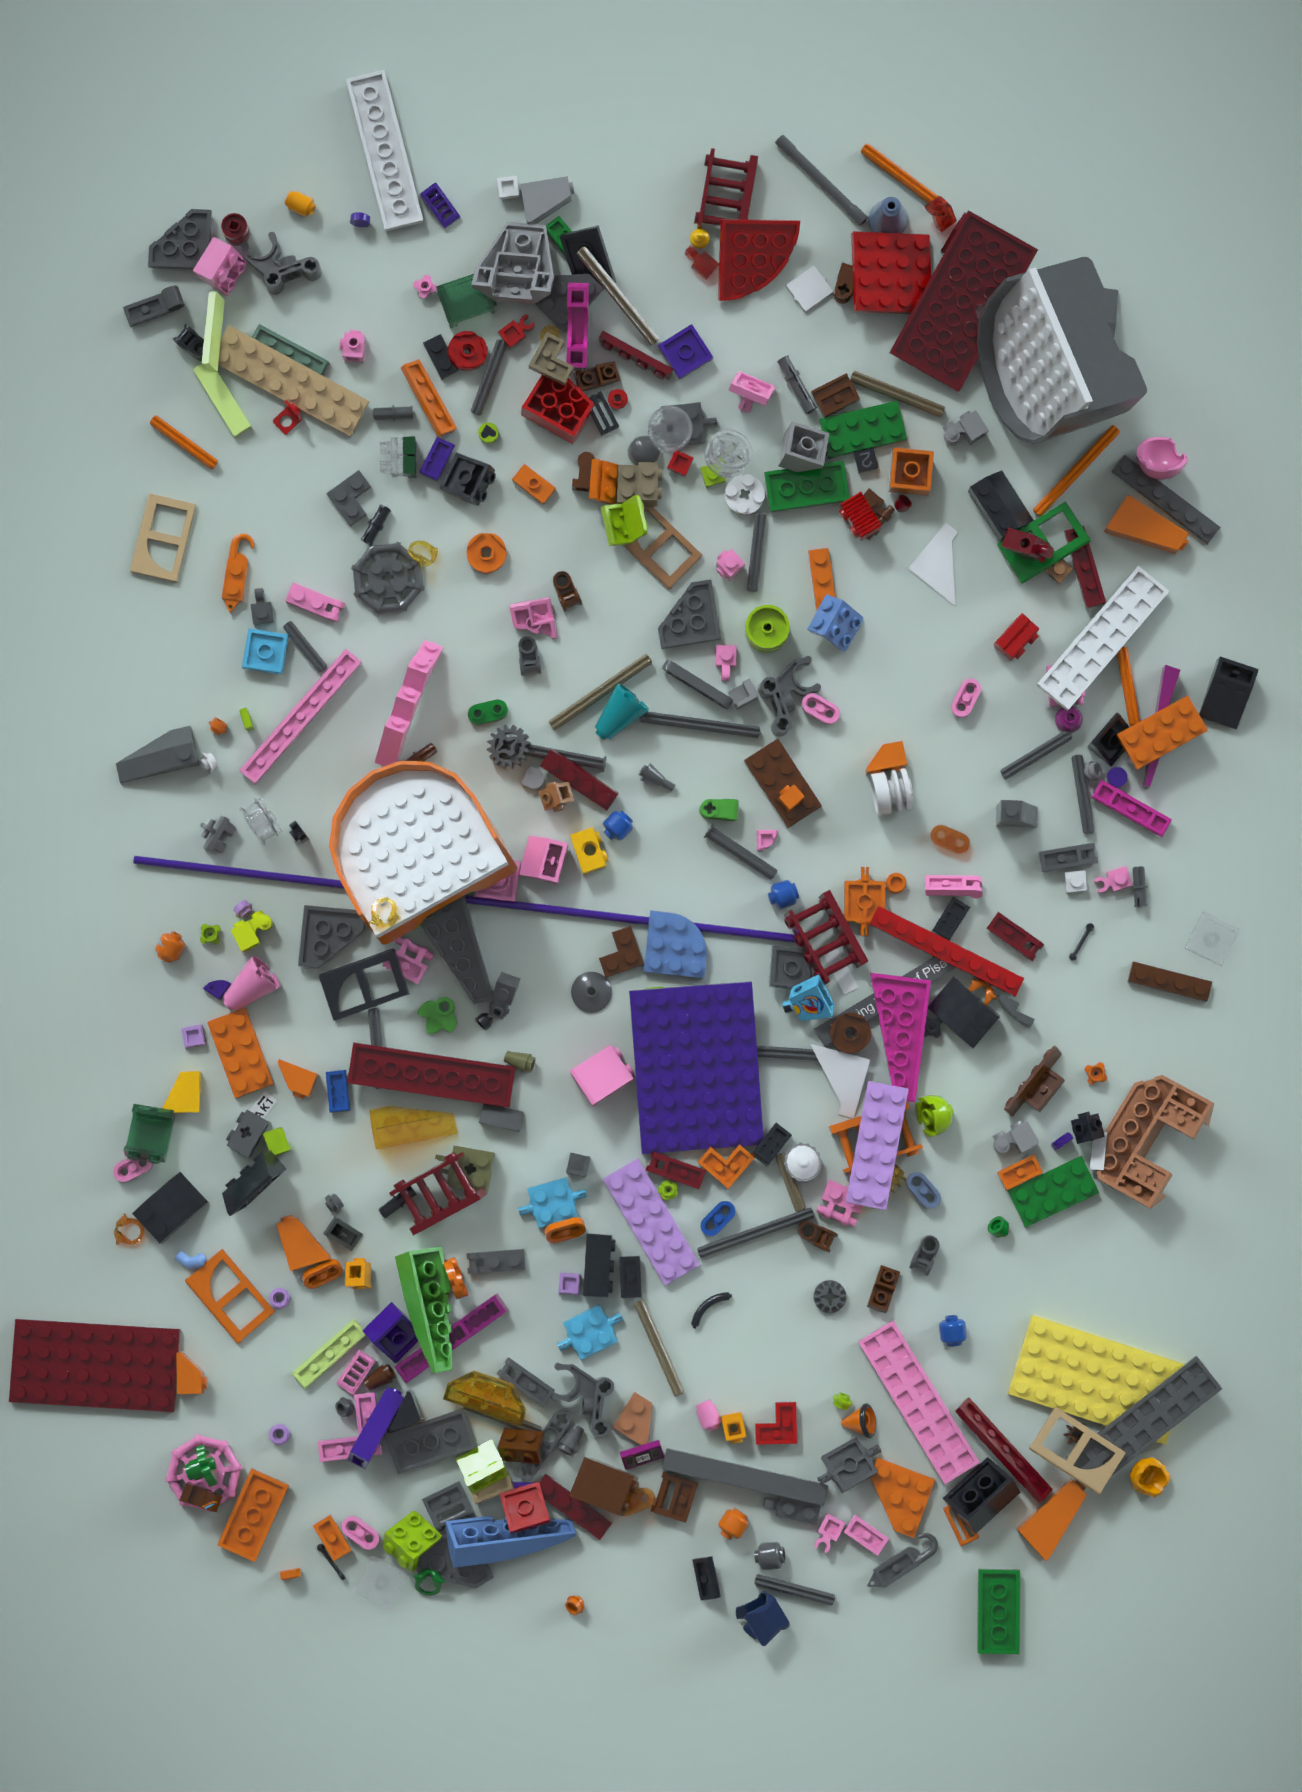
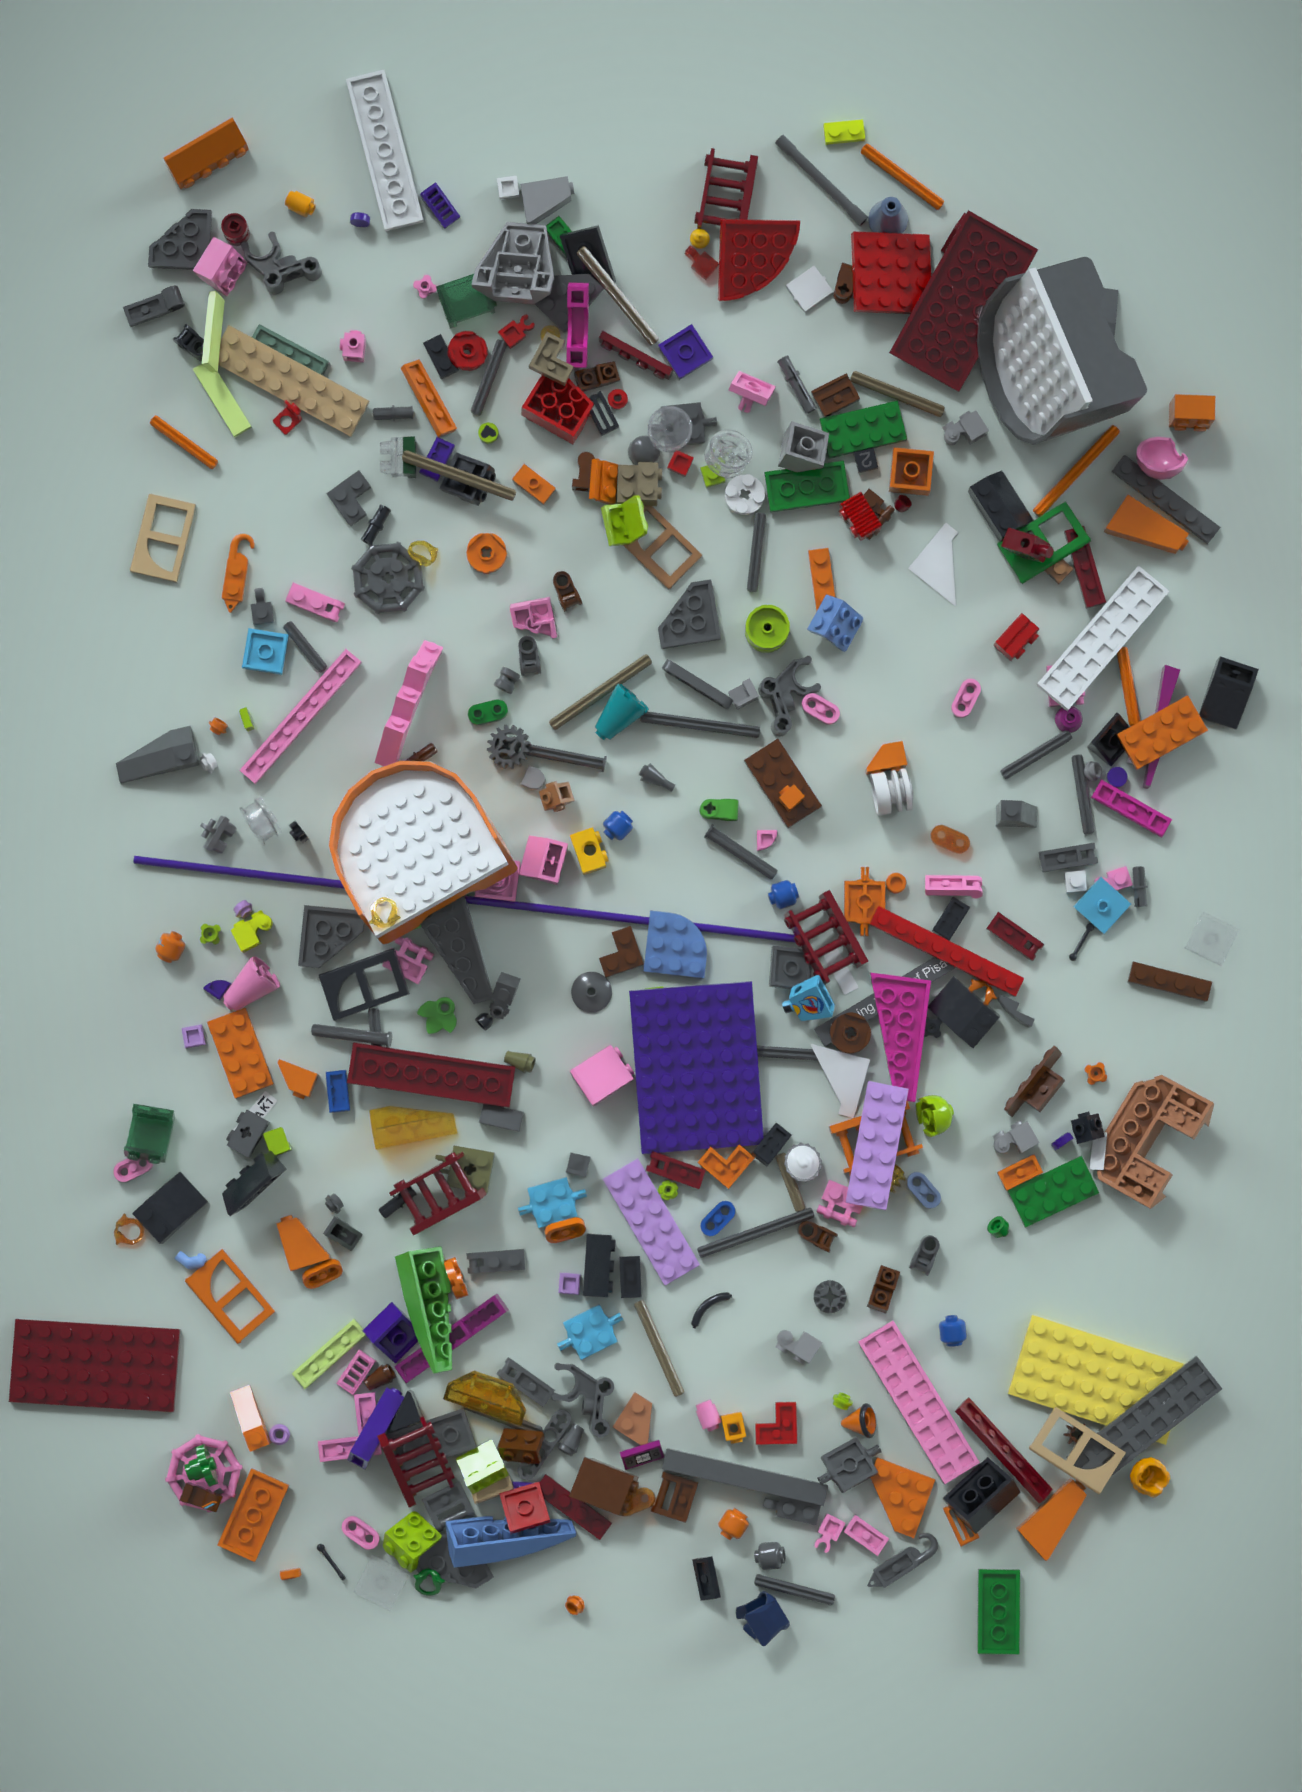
(185, 1093): yellow slope -> none
(189, 1376): orange slope -> none
(206, 154): none -> orange slope
(250, 1418): none -> slope
(272, 1298): lavender plate -> none
(332, 1537): orange plate -> none
(344, 1407): dark grey plate -> none
(352, 1034): none -> dark grey axle
(352, 1274): light orange brick -> none
(397, 1461): none -> dark red fence
(458, 475): none -> dark tan axle
(507, 680): none -> dark grey wheel
(579, 779): dark red plate -> none
(725, 658): bright pink plate -> none
(729, 564): bright pink brick -> none
(804, 1348): none -> light grey brick
(844, 132): none -> neon yellow plate
(941, 213): clear red bracket -> none
(1102, 905): none -> medium azure plate
(1191, 412): none -> orange brick

